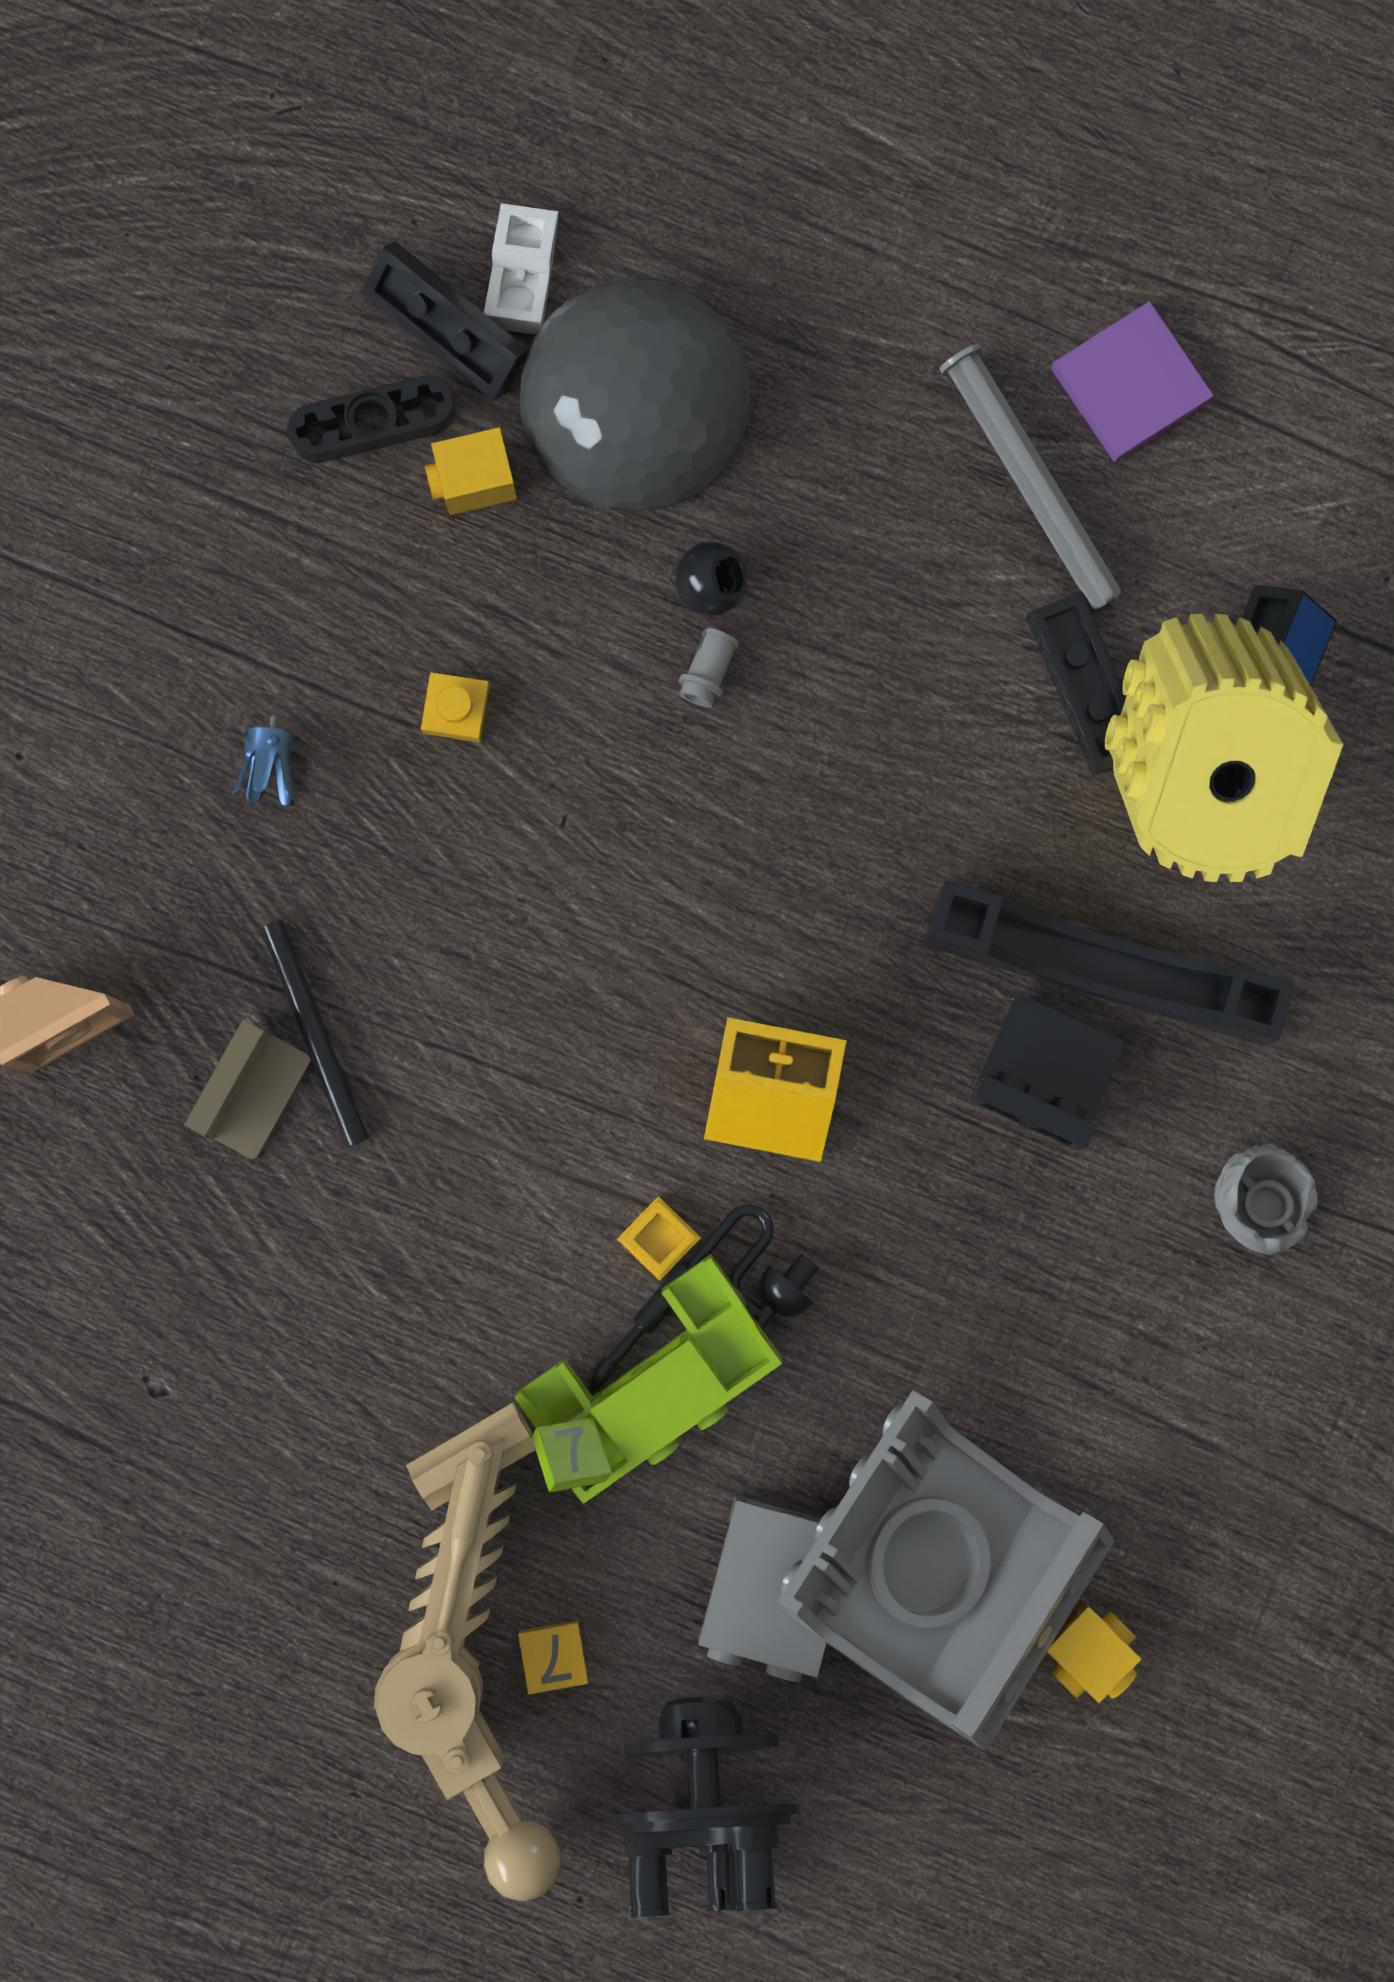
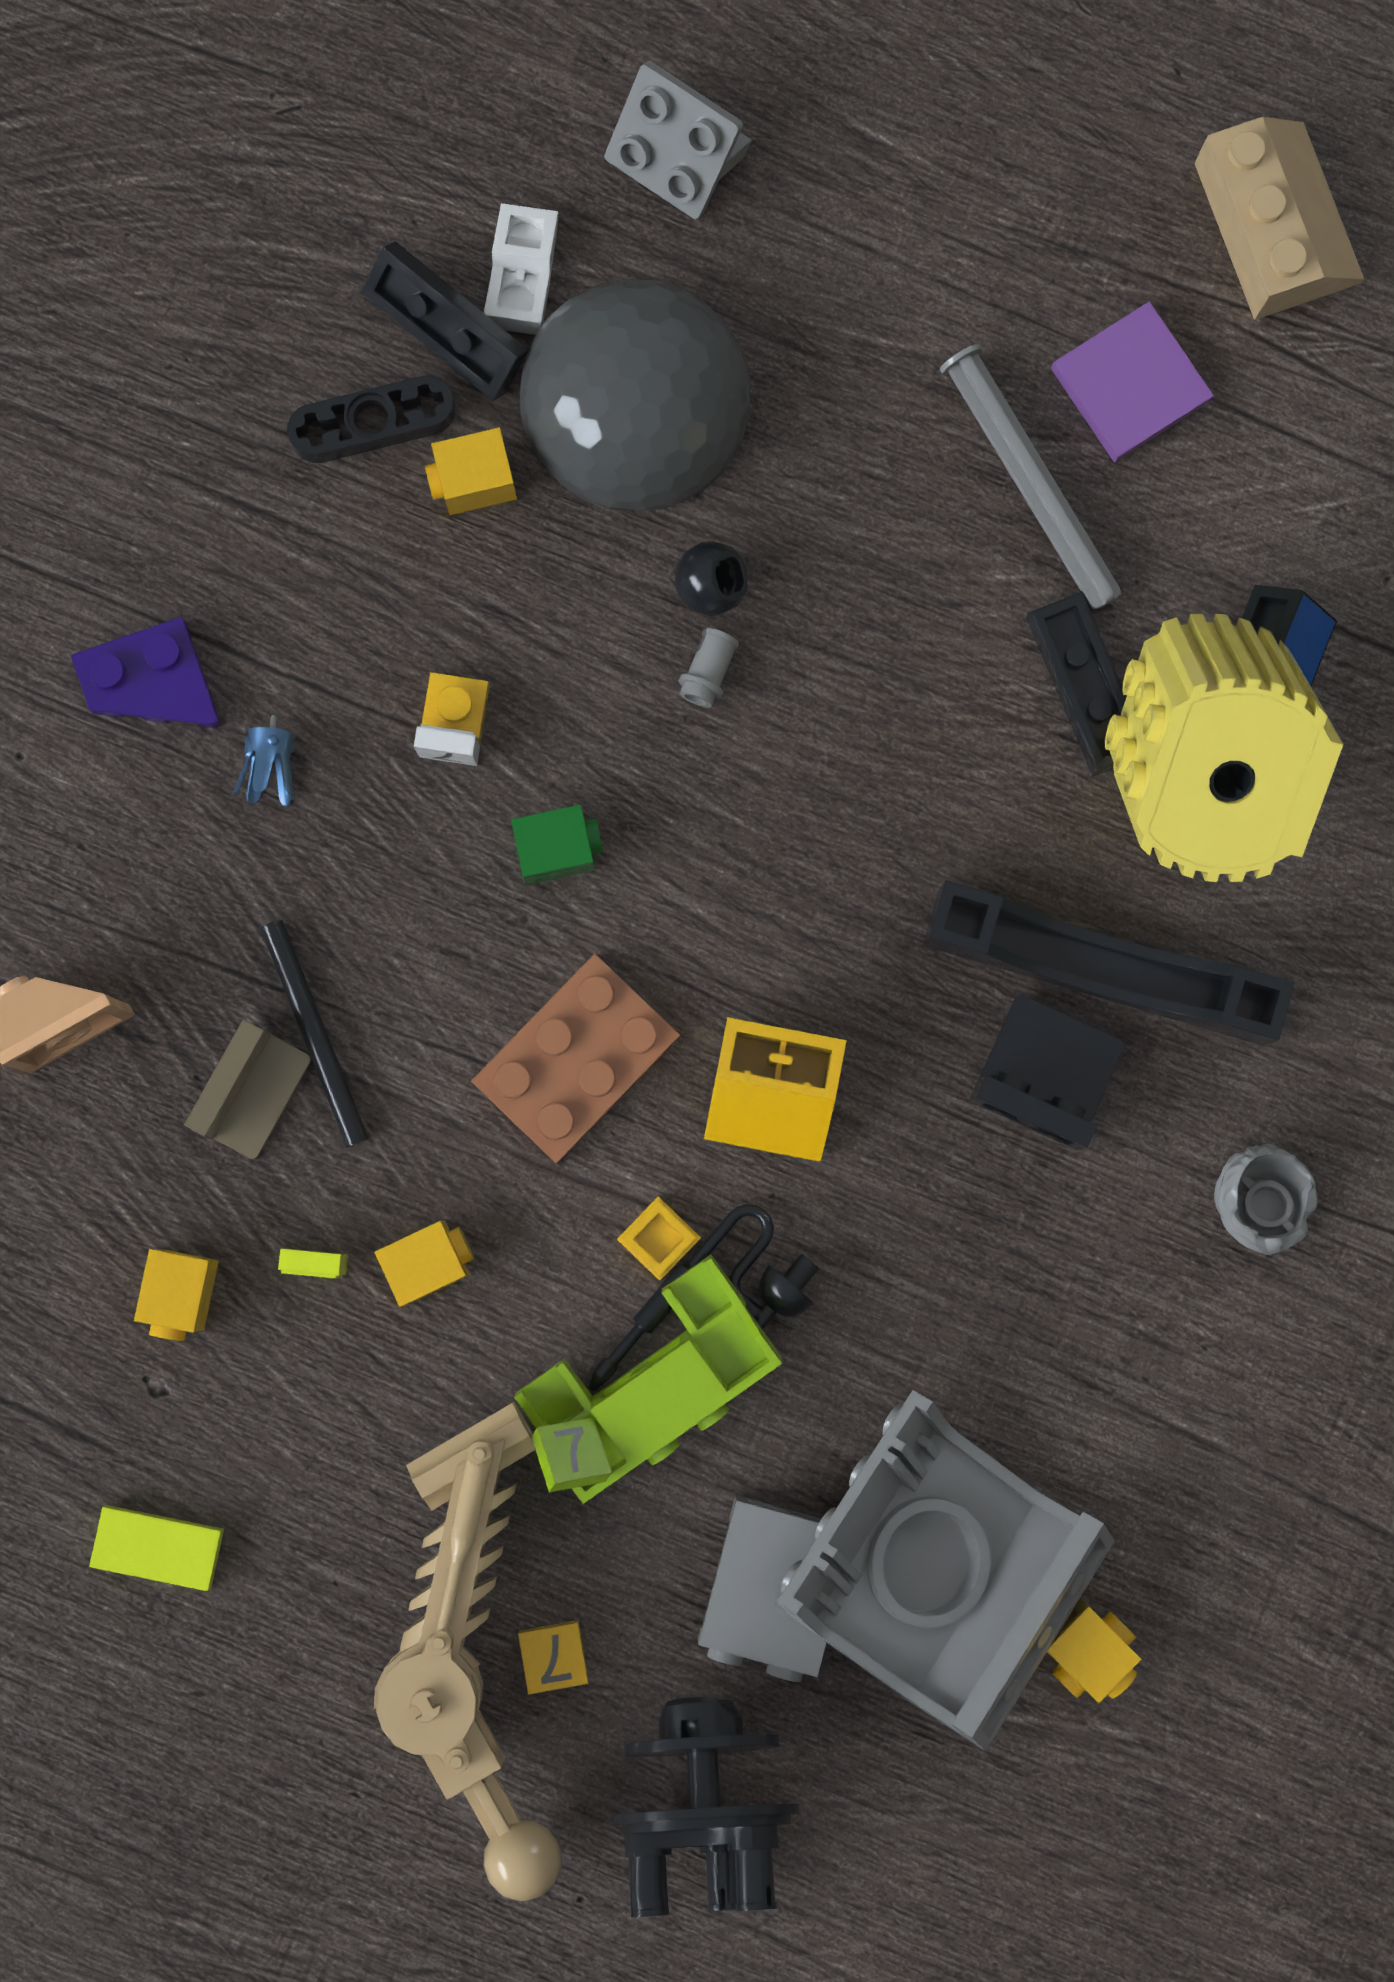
(148, 677): none -> dark purple wing
(156, 1548): none -> neon yellow tile
(175, 1293): none -> yellow brick
(312, 1263): none -> neon yellow tile
(425, 1262): none -> yellow brick
(447, 745): none -> white tile
(556, 844): none -> green brick
(575, 1058): none -> nougat plate
(675, 140): none -> light grey bracket
(1276, 214): none -> tan slope

